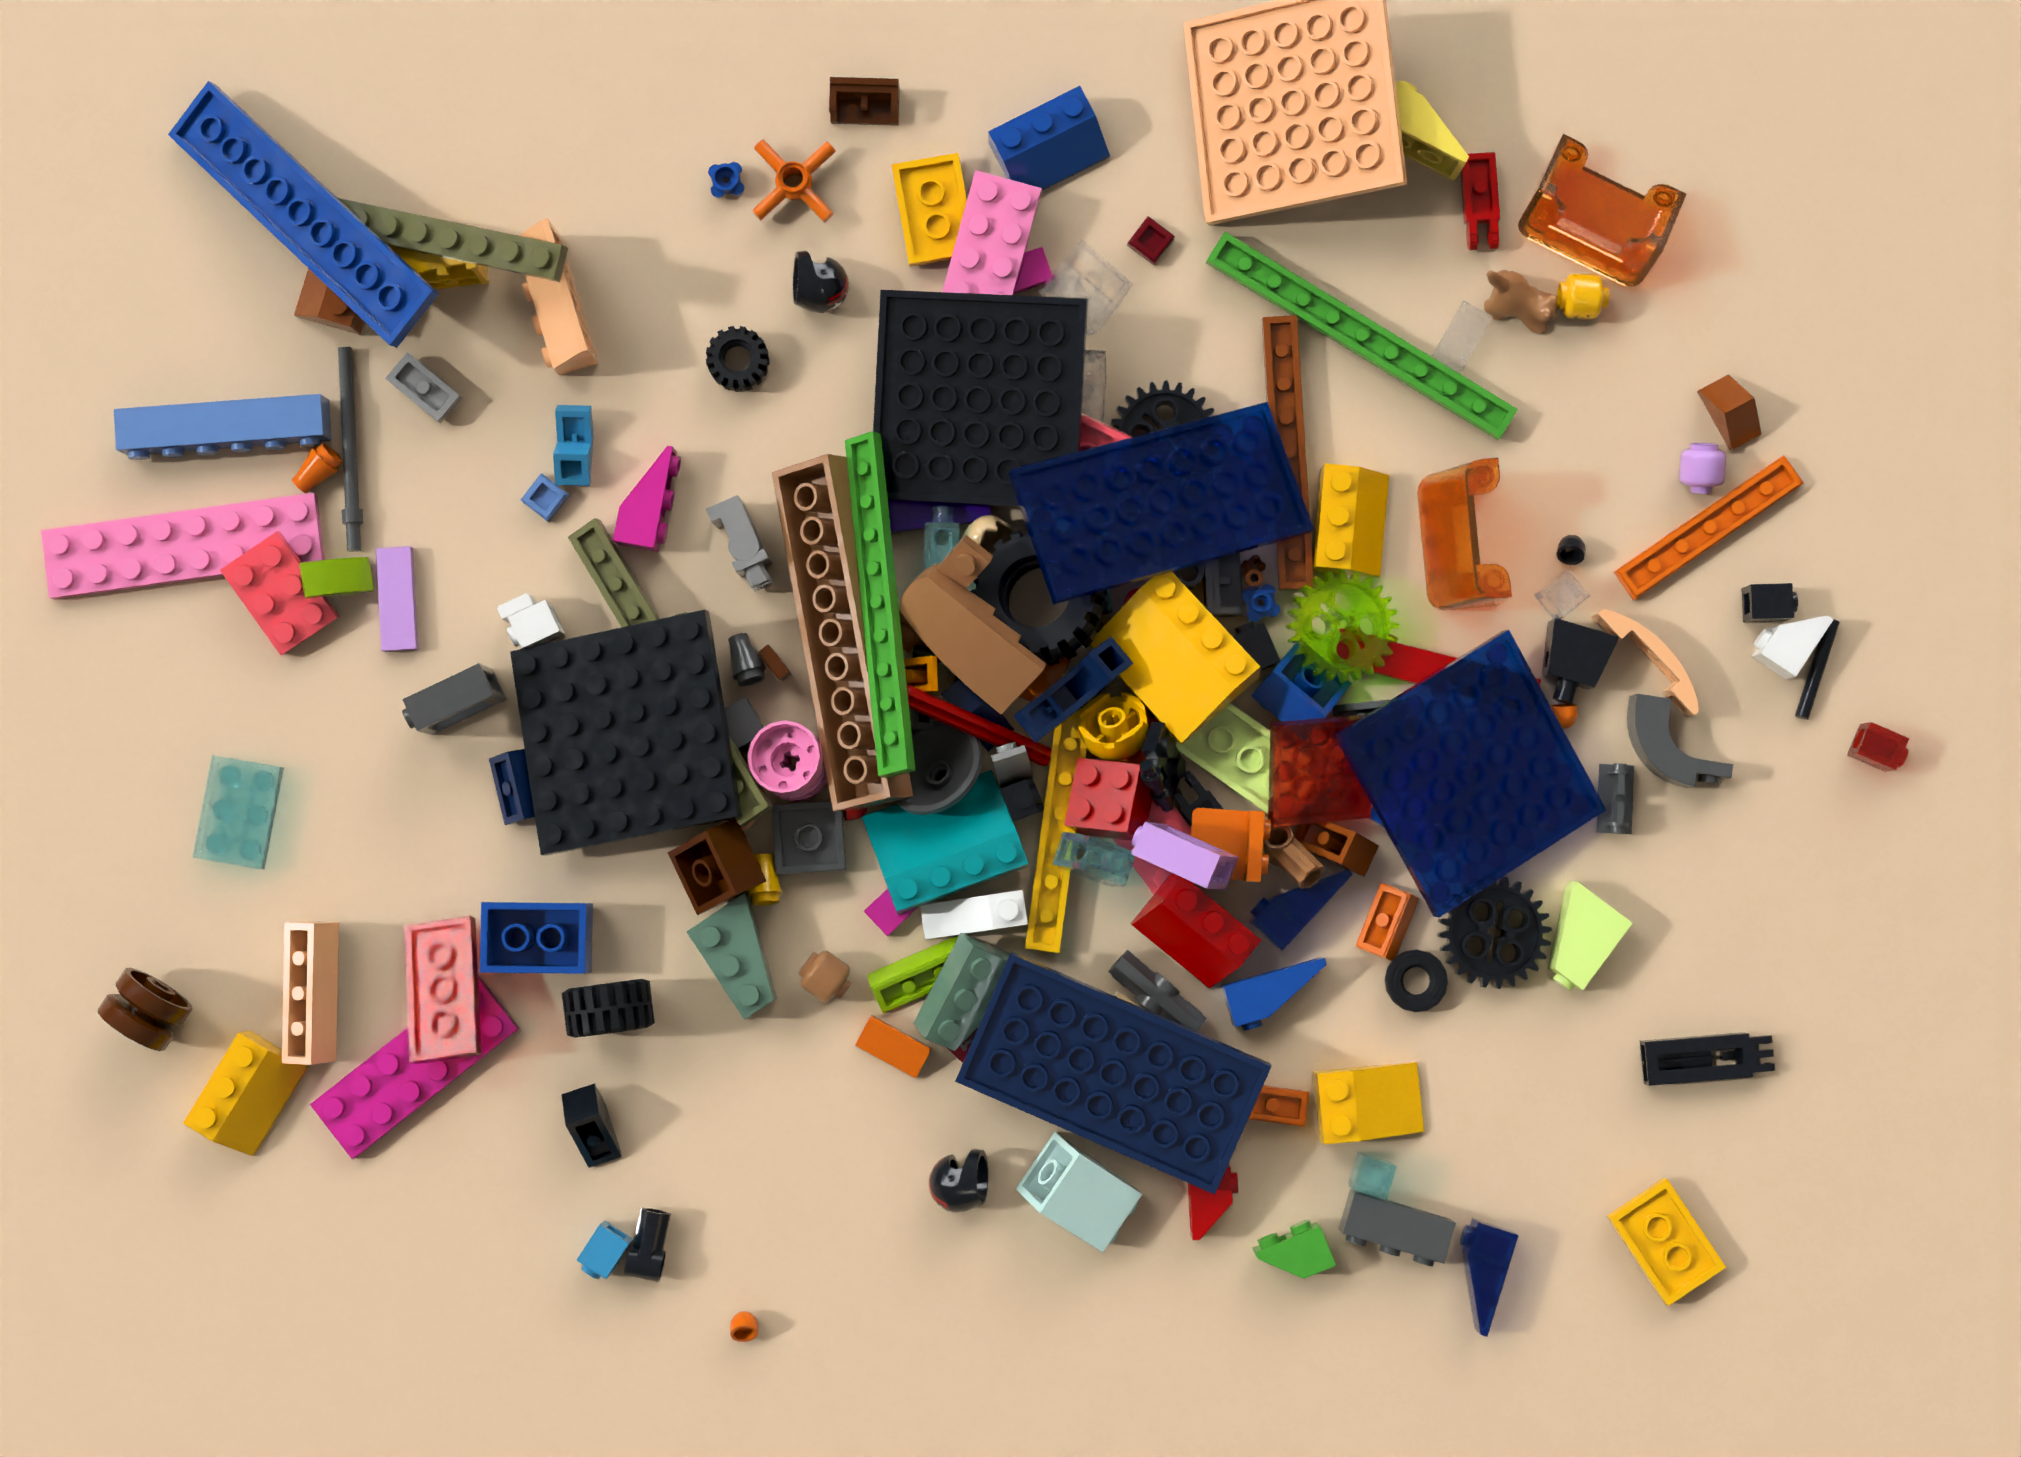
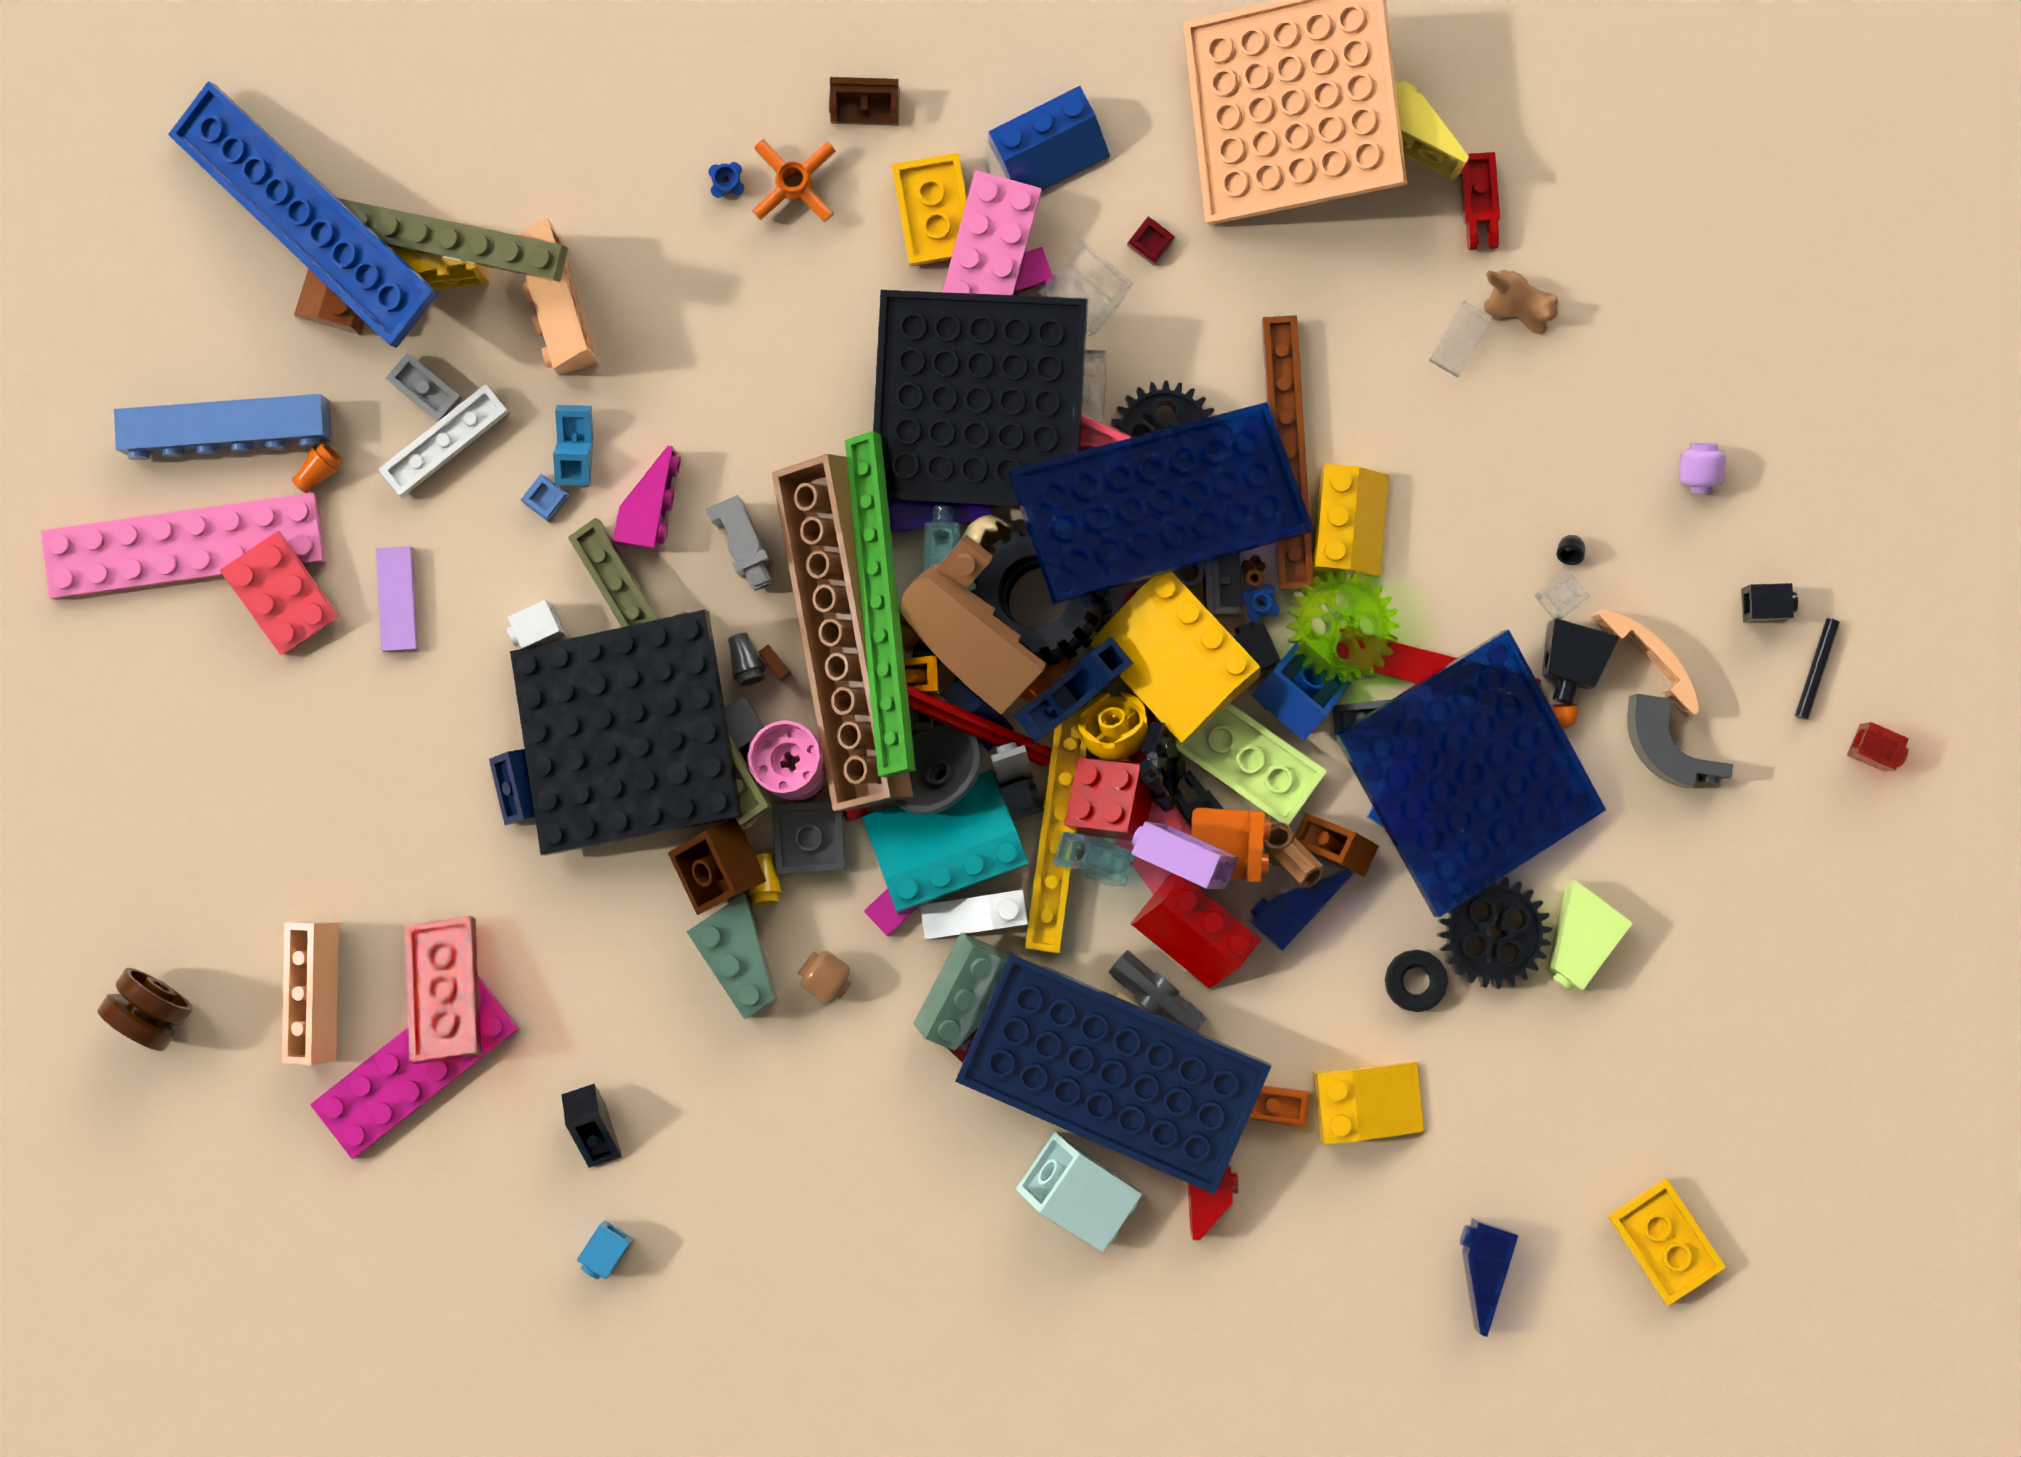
(238, 812): clear light blue plate -> none
(245, 1094): yellow slope -> none
(336, 577): lime slope -> none
(351, 515): dark grey bar -> none
(443, 440): none -> white plate
(453, 700): dark grey window -> none
(515, 605): white tile -> none
(536, 937): blue brick -> none
(608, 1008): black tyre -> none
(646, 1254): black piece -> none
(737, 379): black tyre -> none
(744, 1327): orange hinge -> none
(818, 286): black helmet -> none
(893, 1046): orange slope -> none
(910, 976): lime slope -> none
(962, 1187): black helmet -> none
(1263, 994): blue slope -> none
(1297, 1252): bright green slope -> none
(1311, 774): clear red plate -> none
(1361, 336): bright green plate -> none
(1372, 1175): clear light blue brick -> none
(1387, 922): orange slope -> none
(1396, 1228): dark grey brick -> none
(1451, 539): clear orange windscreen -> none
(1582, 296): yellow head -> none
(1598, 218): clear orange windscreen -> none
(1616, 794): dark grey hinge -> none
(1691, 1058): black hinge -> none
(1708, 527): orange tile -> none
(1732, 411): dark orange slope -> none
(1789, 645): white slope -> none

